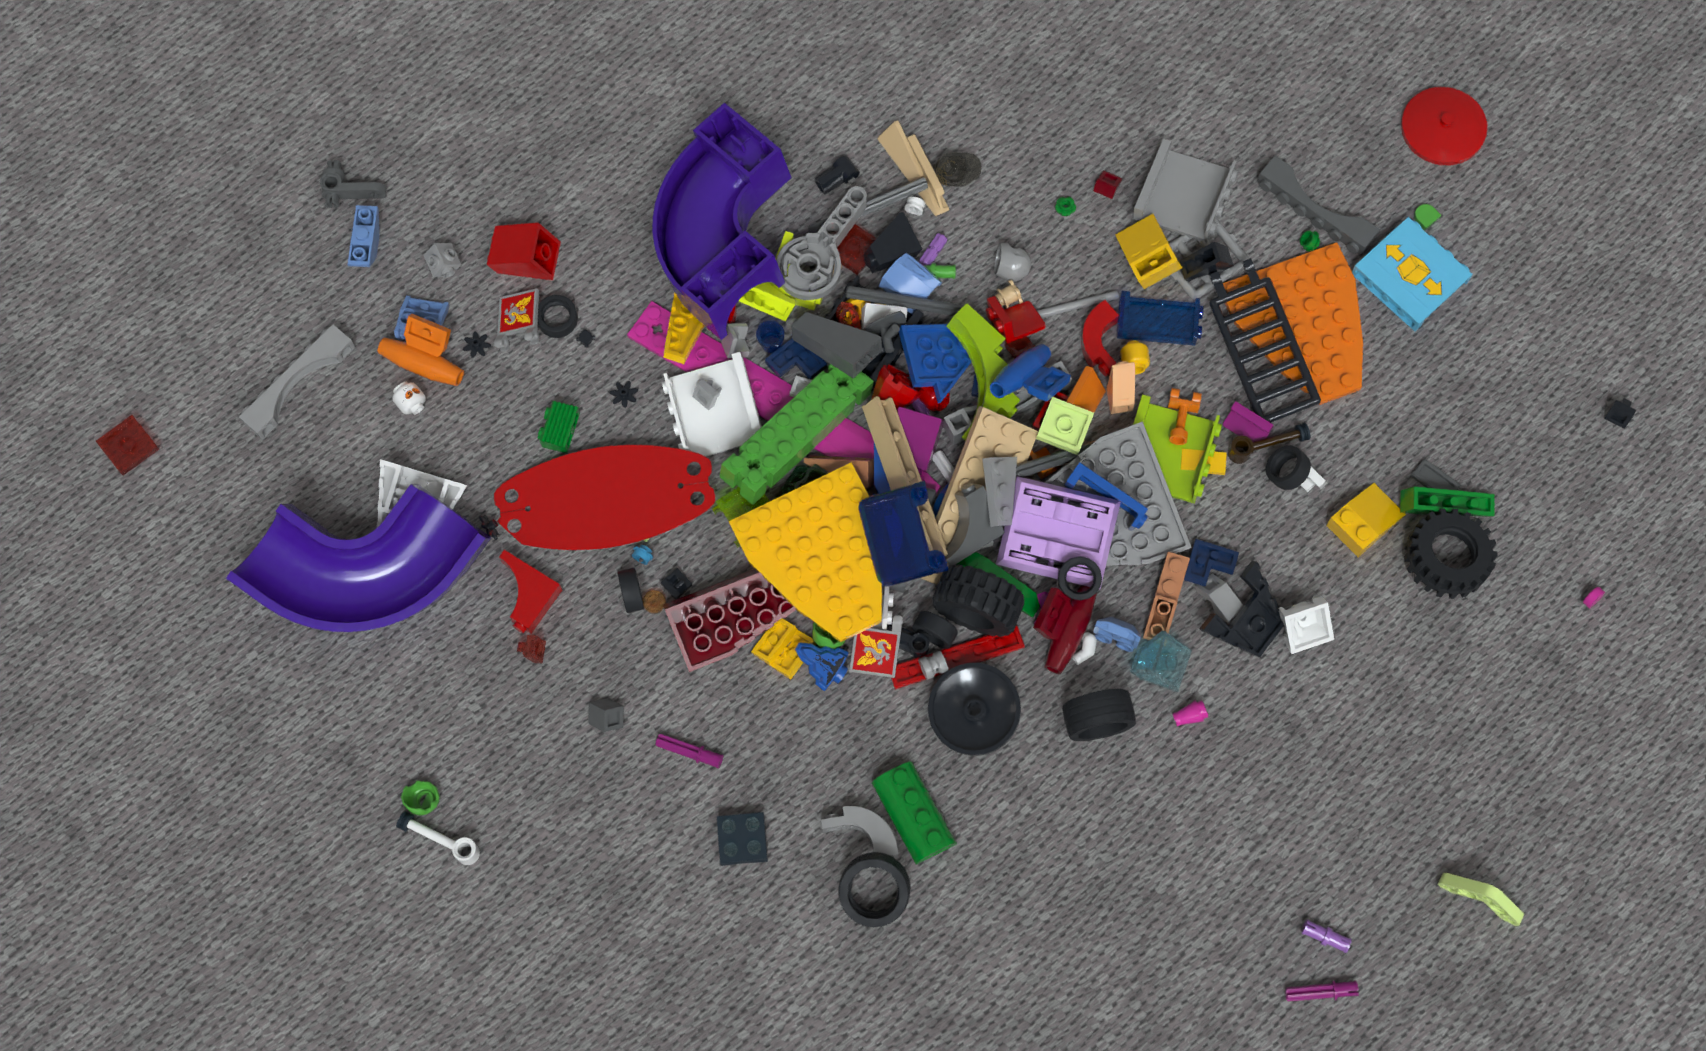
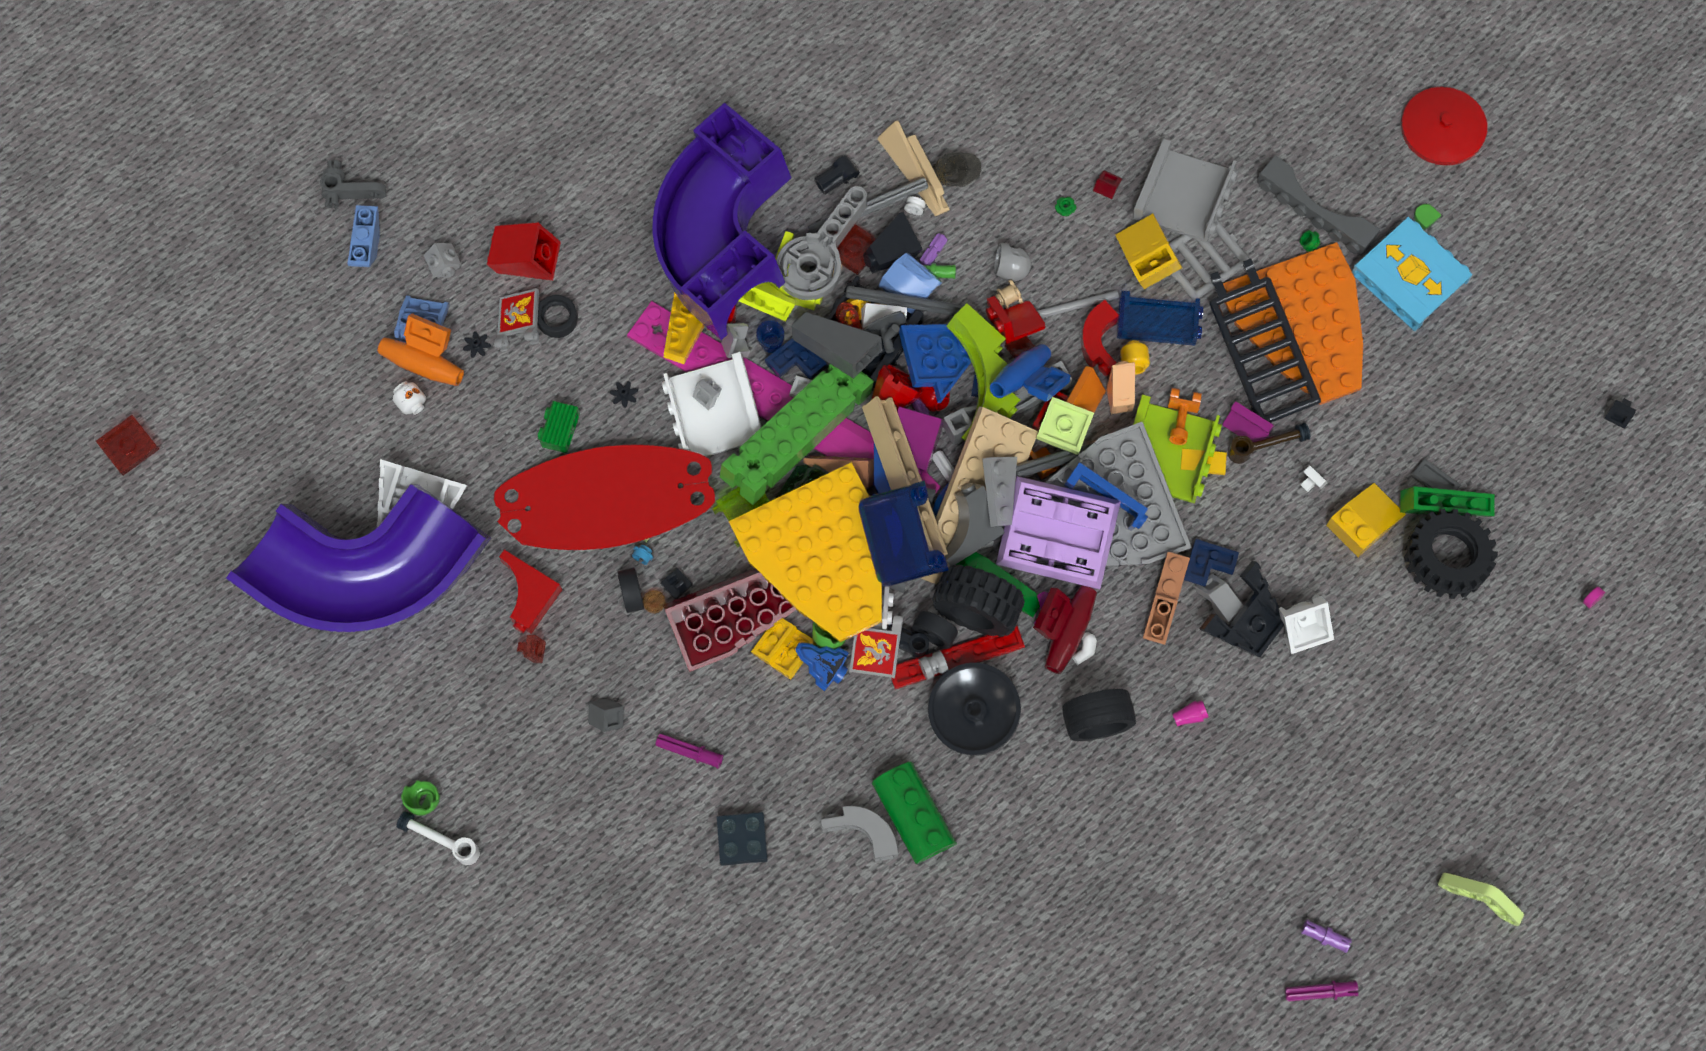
(264, 412): light grey arch -> none
(490, 526): black plant -> none
(585, 338): black piece -> none
(874, 918): black tyre -> none
(1096, 575): black tyre -> none
(1113, 628): medium blue slope -> none
(1162, 661): clear light blue slope -> none
(1206, 261): black arch -> none
(1279, 458): black tyre -> none

